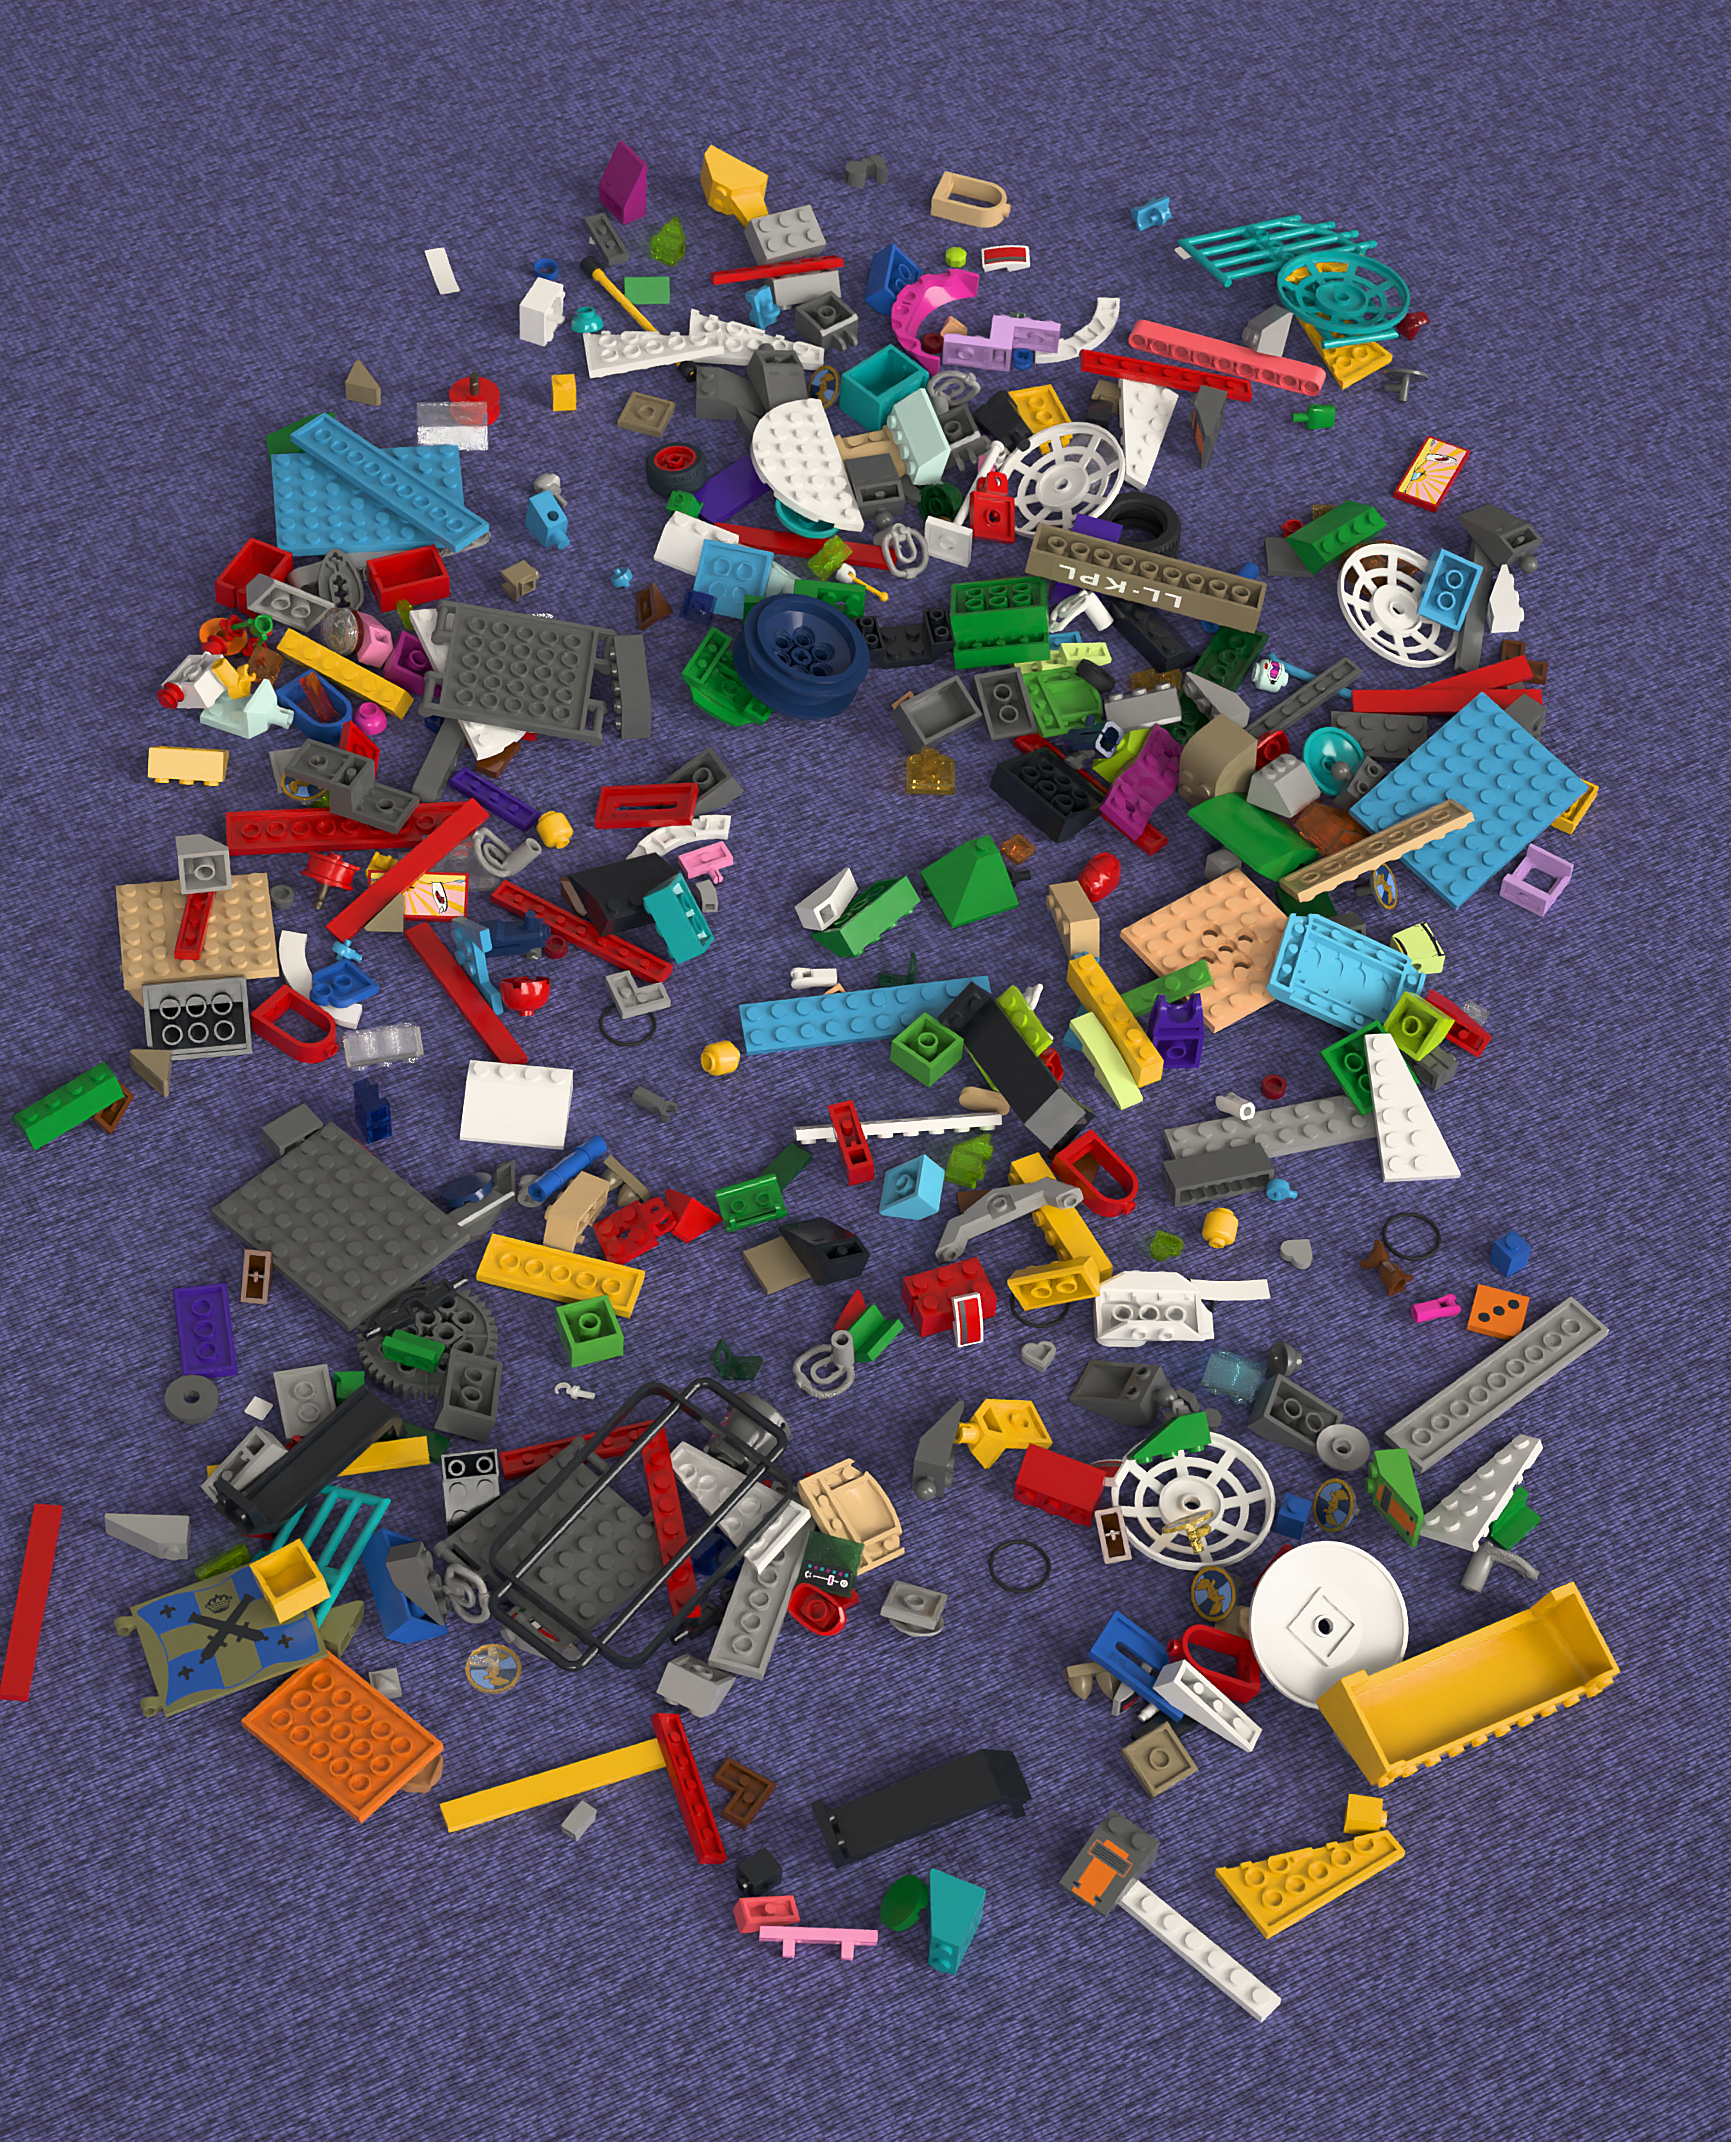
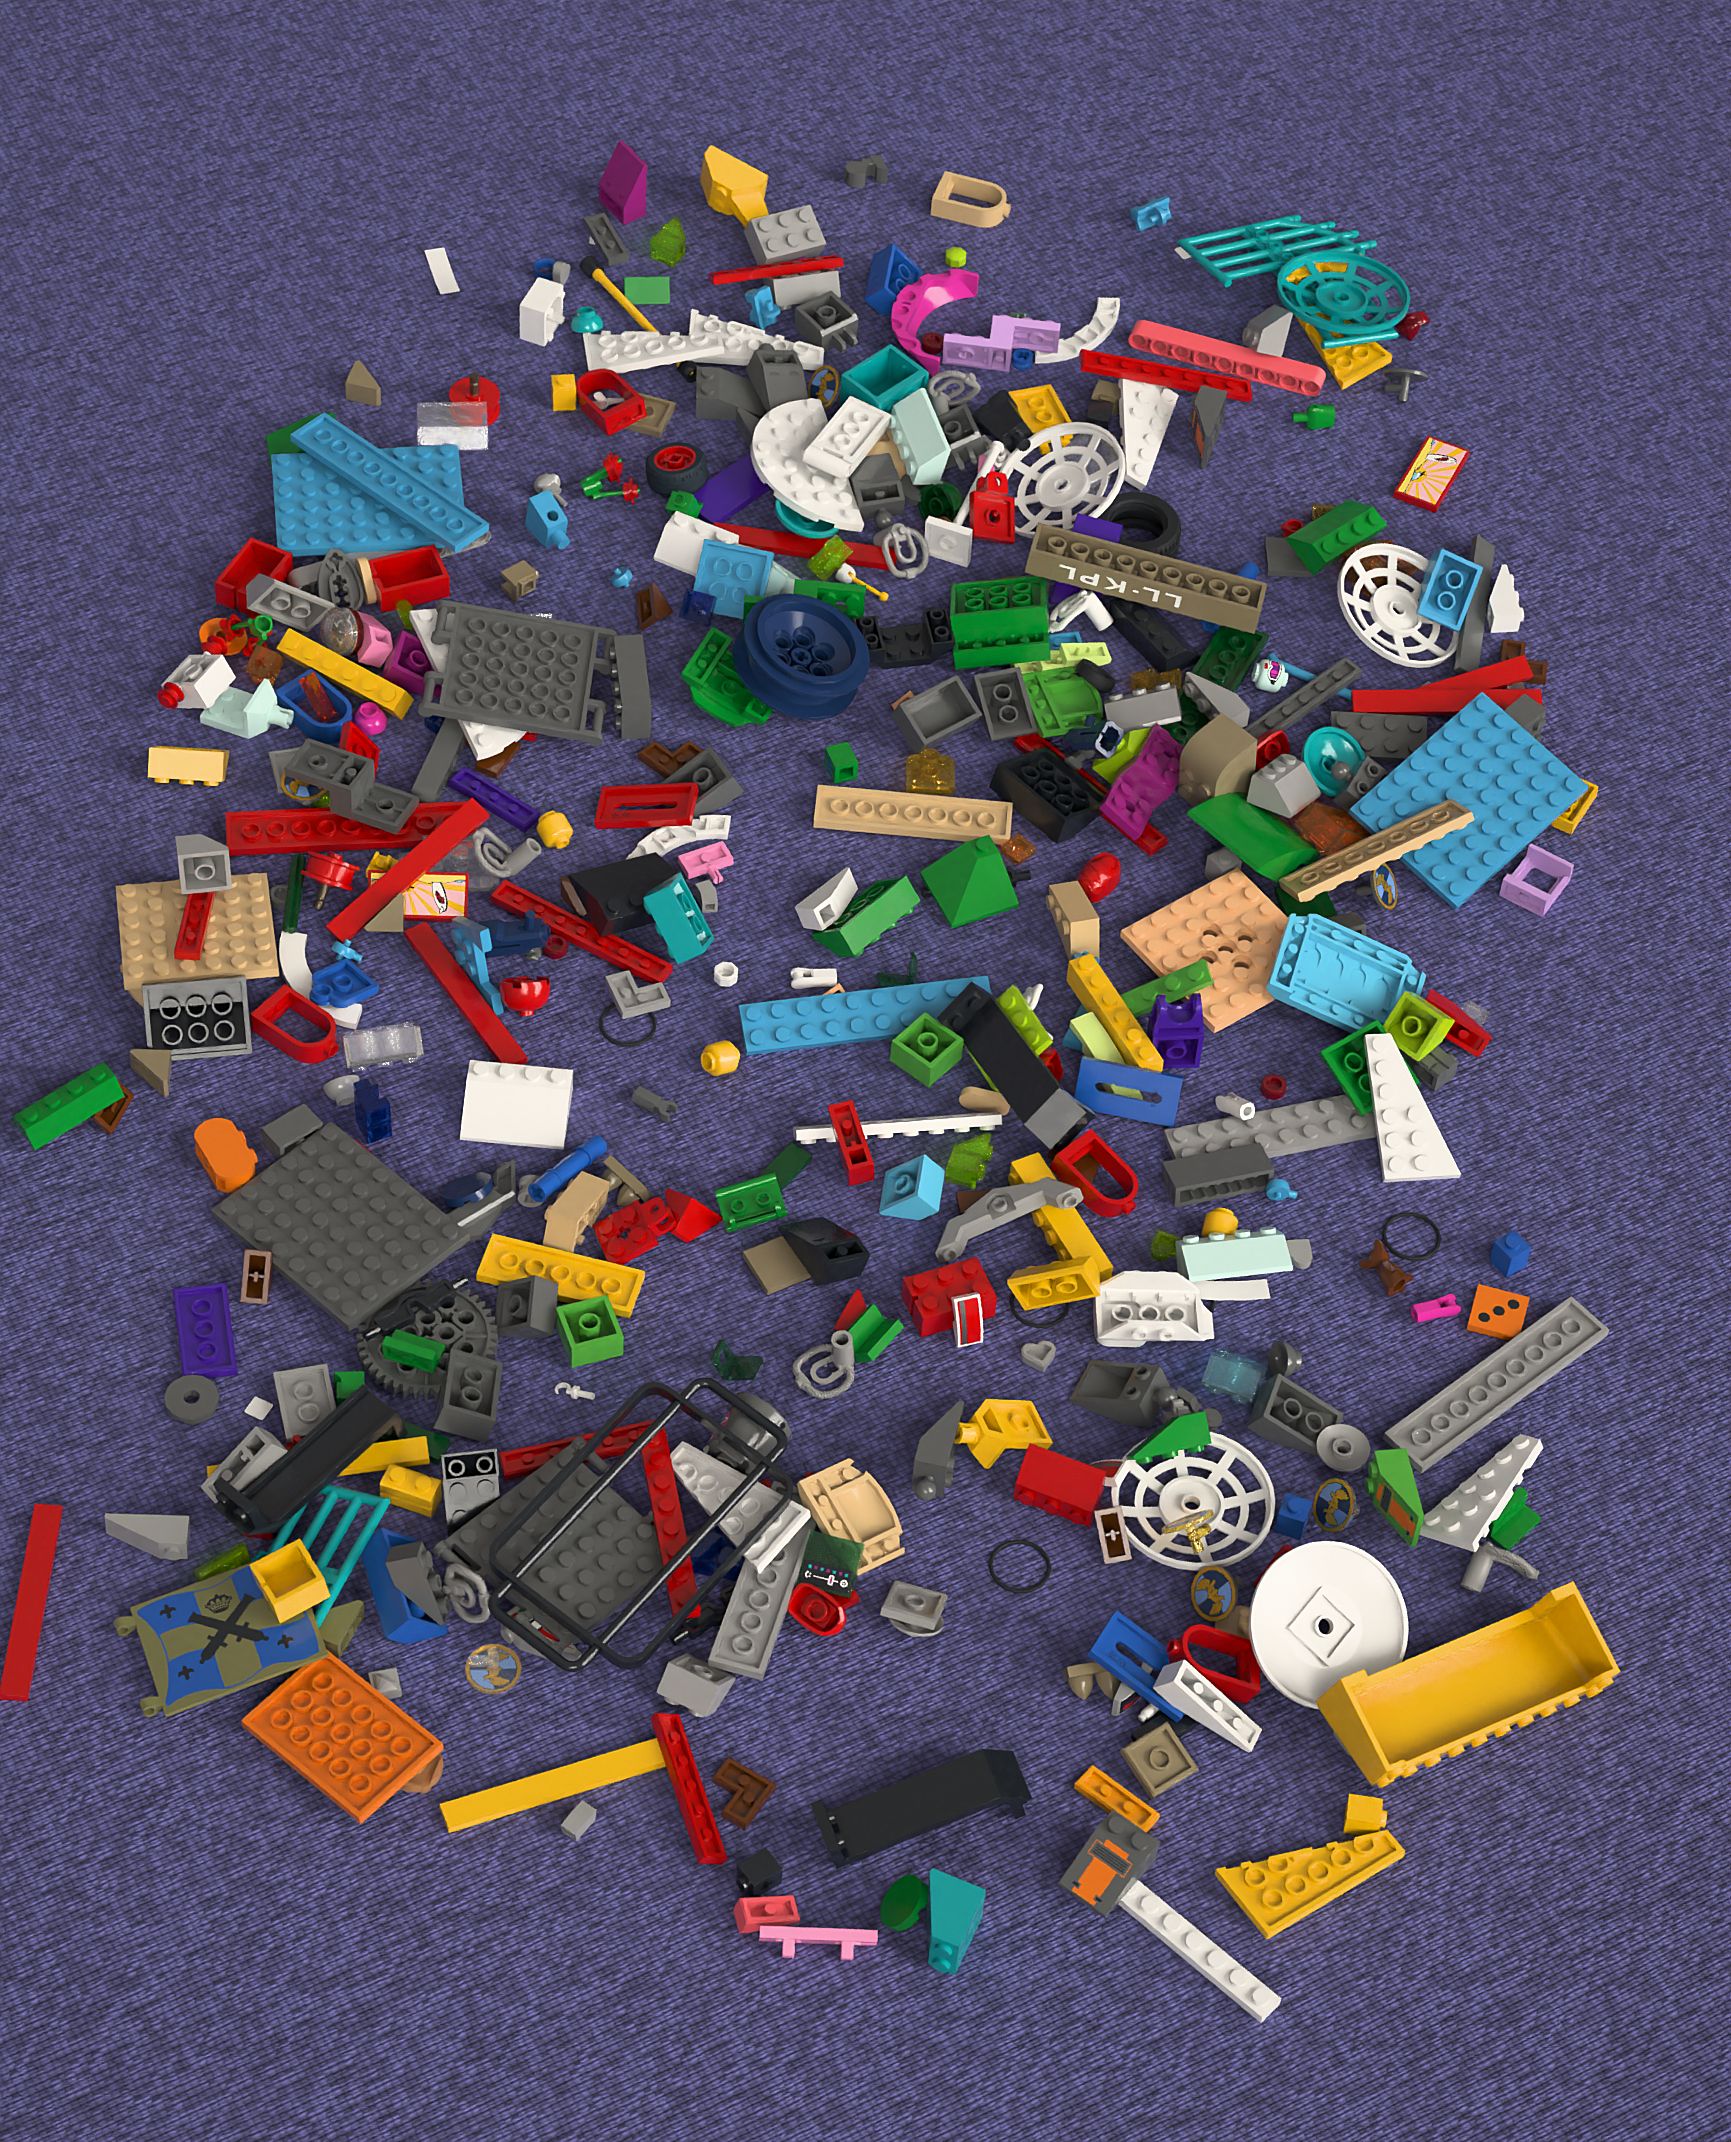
(225, 1154): none -> orange brick
(237, 682): yellow bar -> none
(294, 894): none -> dark green axle
(341, 1089): none -> light grey piece
(364, 571): none -> tan tile
(411, 1490): none -> yellow brick
(526, 1308): none -> dark grey slope
(560, 272): none -> light grey tile
(602, 402): none -> white hand
(611, 470): none -> plant
(618, 417): none -> red window
(666, 762): none -> reddish brown tile
(725, 974): none -> white tile
(841, 762): none -> green brick
(847, 438): none -> white hinge
(911, 814): none -> tan plate
(953, 326): light nougat slope -> none
(1008, 256): slope -> none
(1112, 1796): none -> light orange tile
(1165, 1084): none -> blue piece
(1233, 1254): none -> light aqua slope
(1420, 947): yellowish green torso -> none
(1503, 537): dark grey slope -> none

